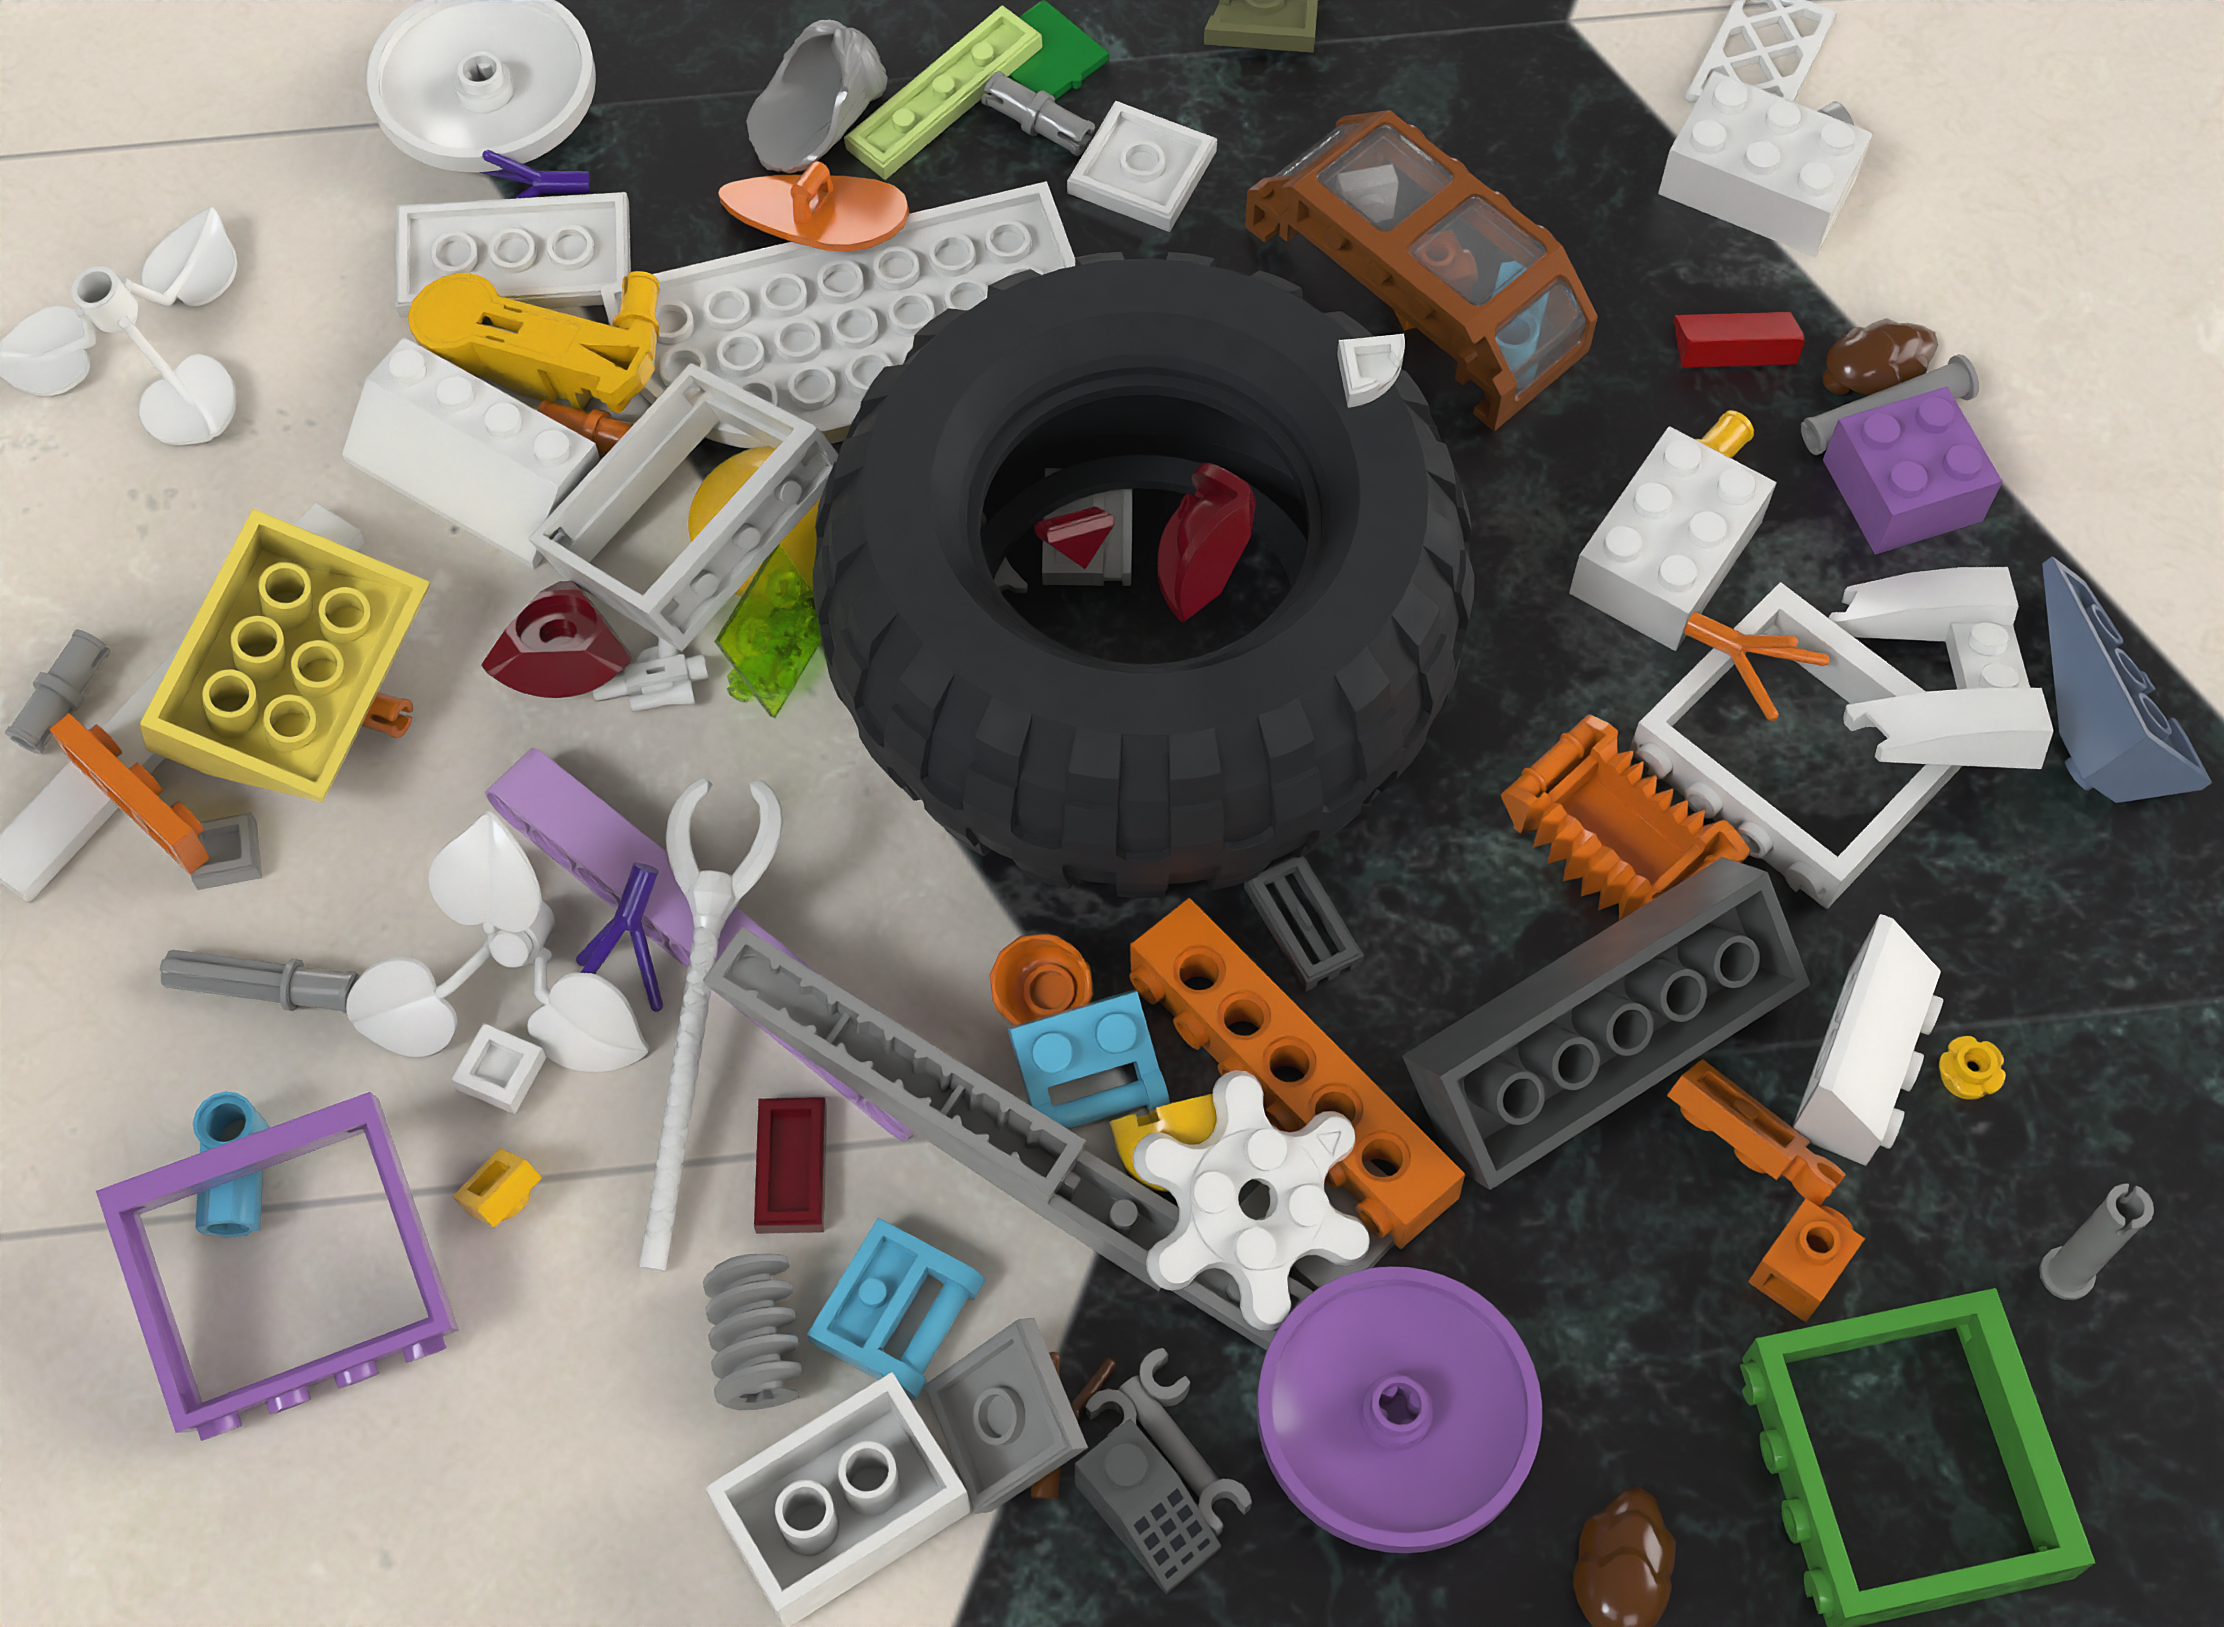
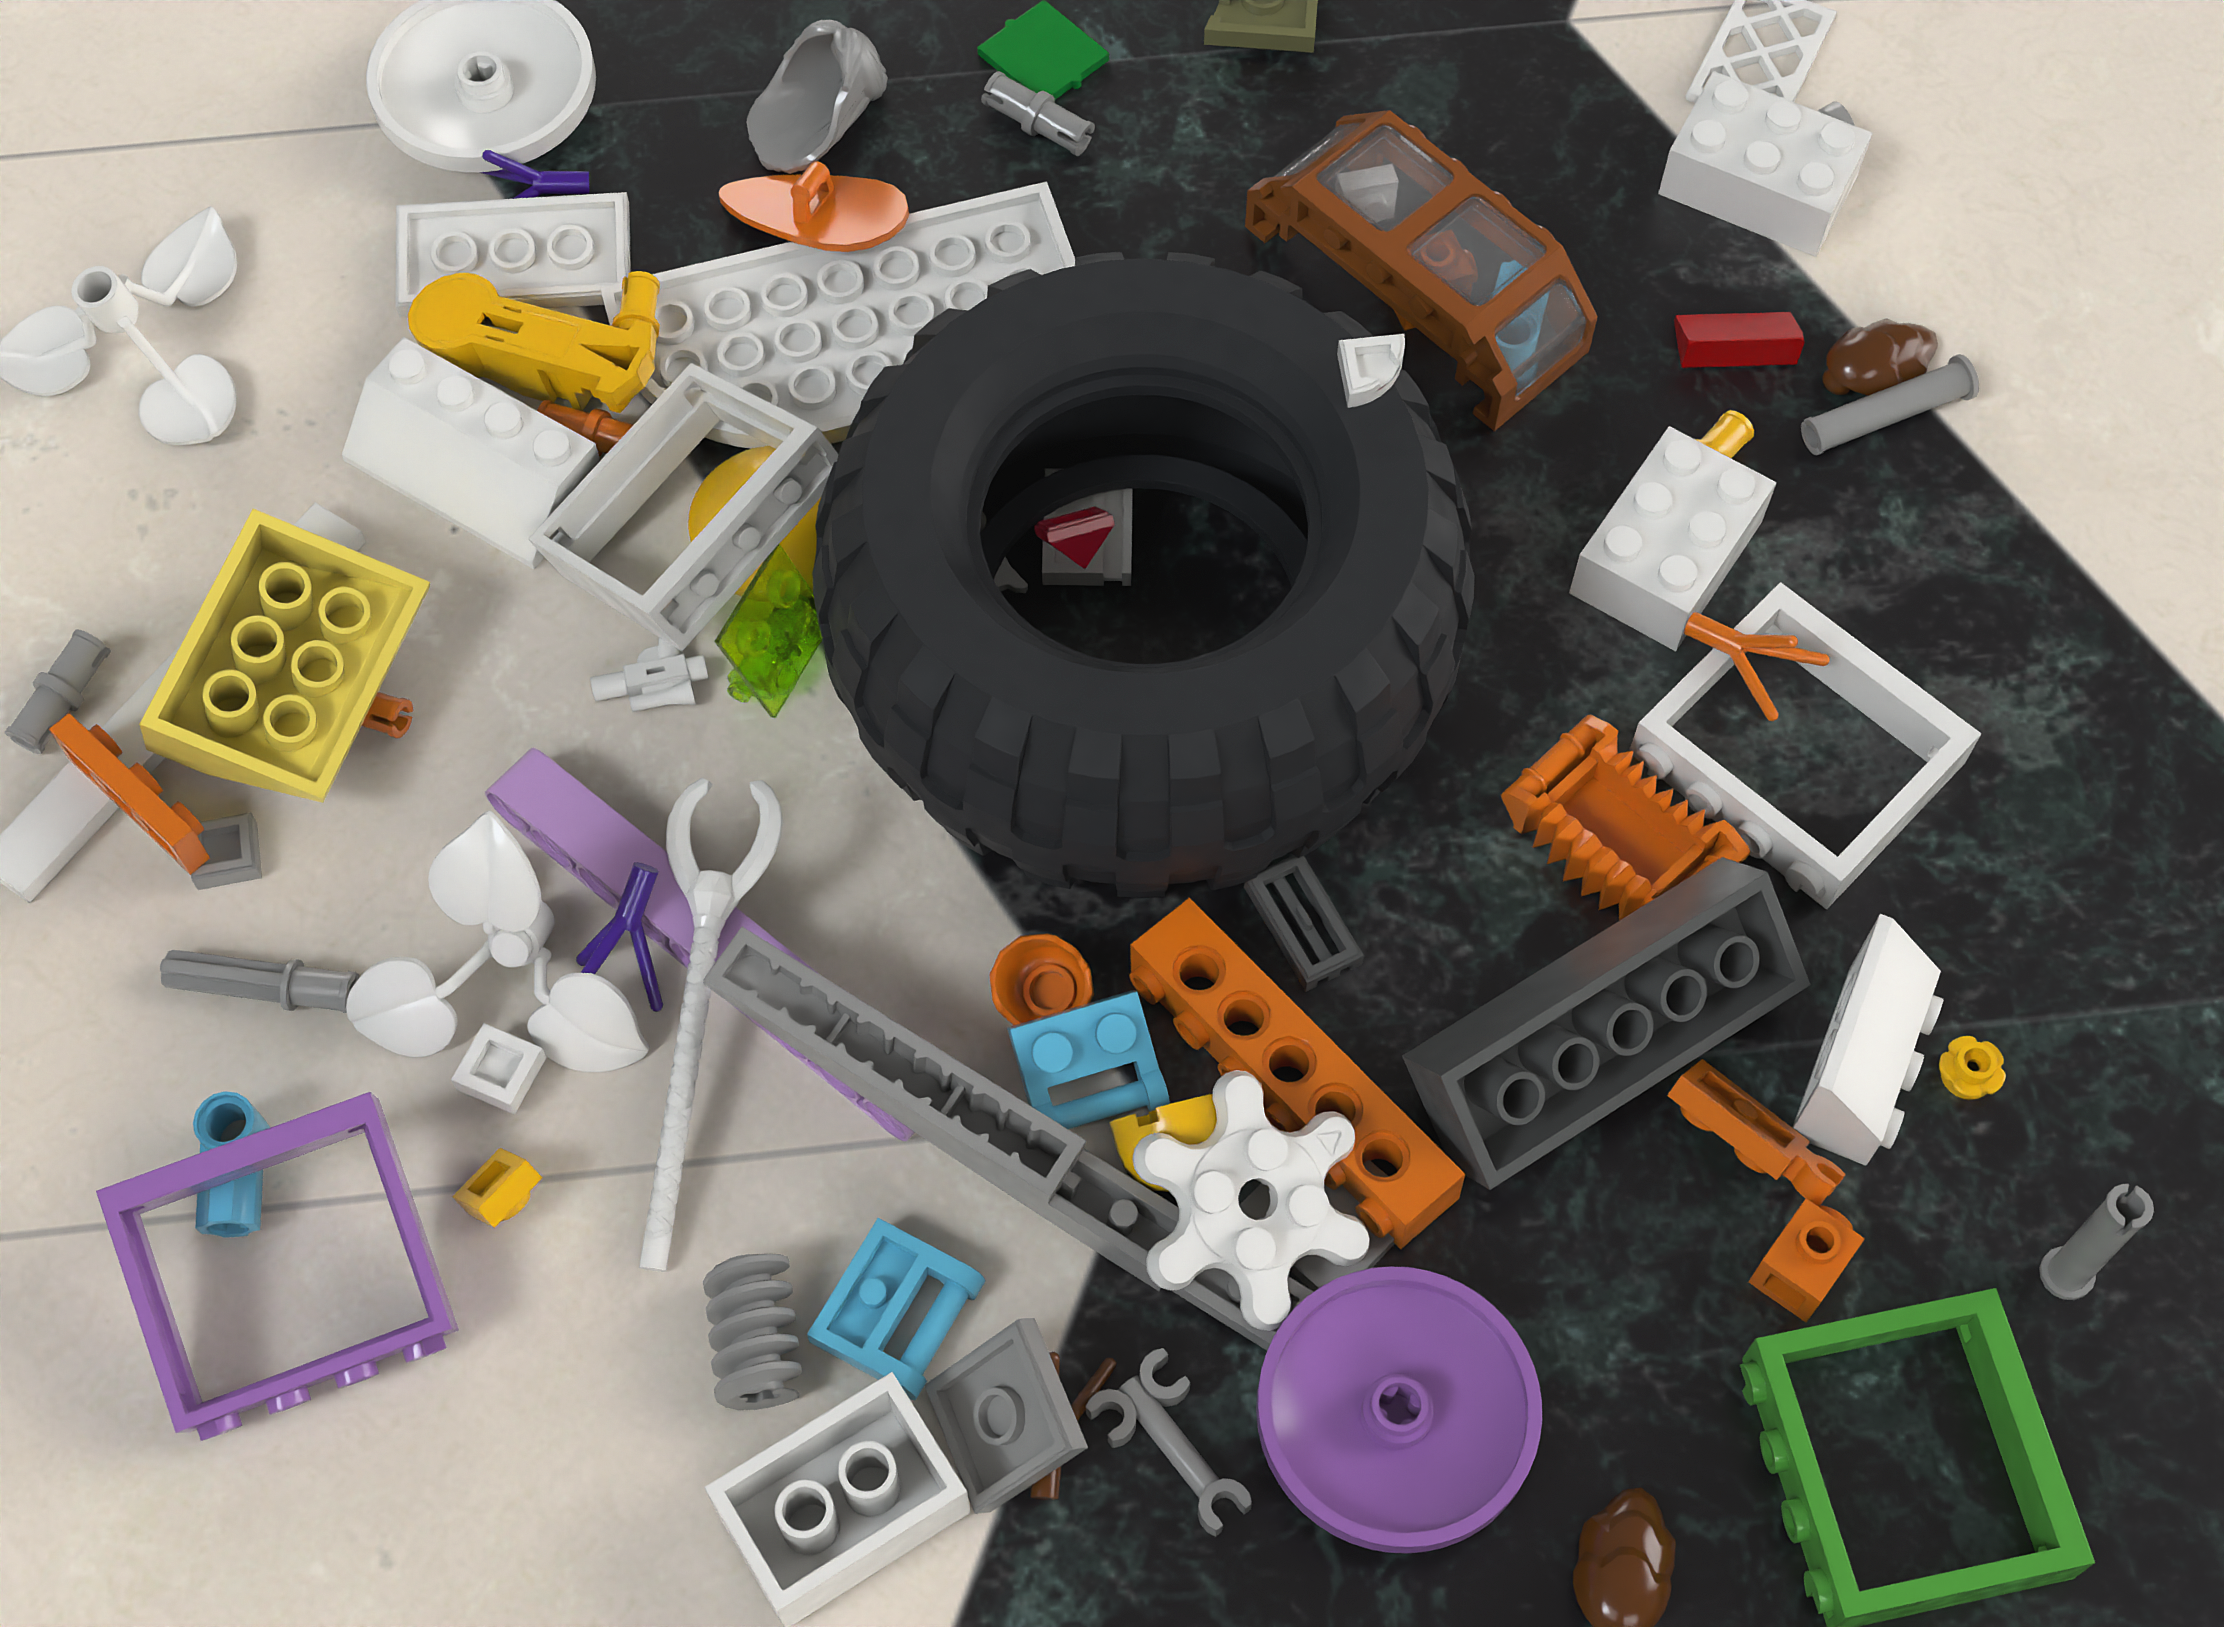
(557, 646): dark red hat -> none
(790, 1165): dark red tile -> none
(942, 92): yellowish green tile -> none
(1142, 166): white tile -> none
(1146, 1505): dark grey slope -> none
(1204, 539): dark red hat -> none
(1911, 470): medium lavender brick -> none
(1993, 712): white wedge -> none
(2104, 717): sand blue wedge -> none

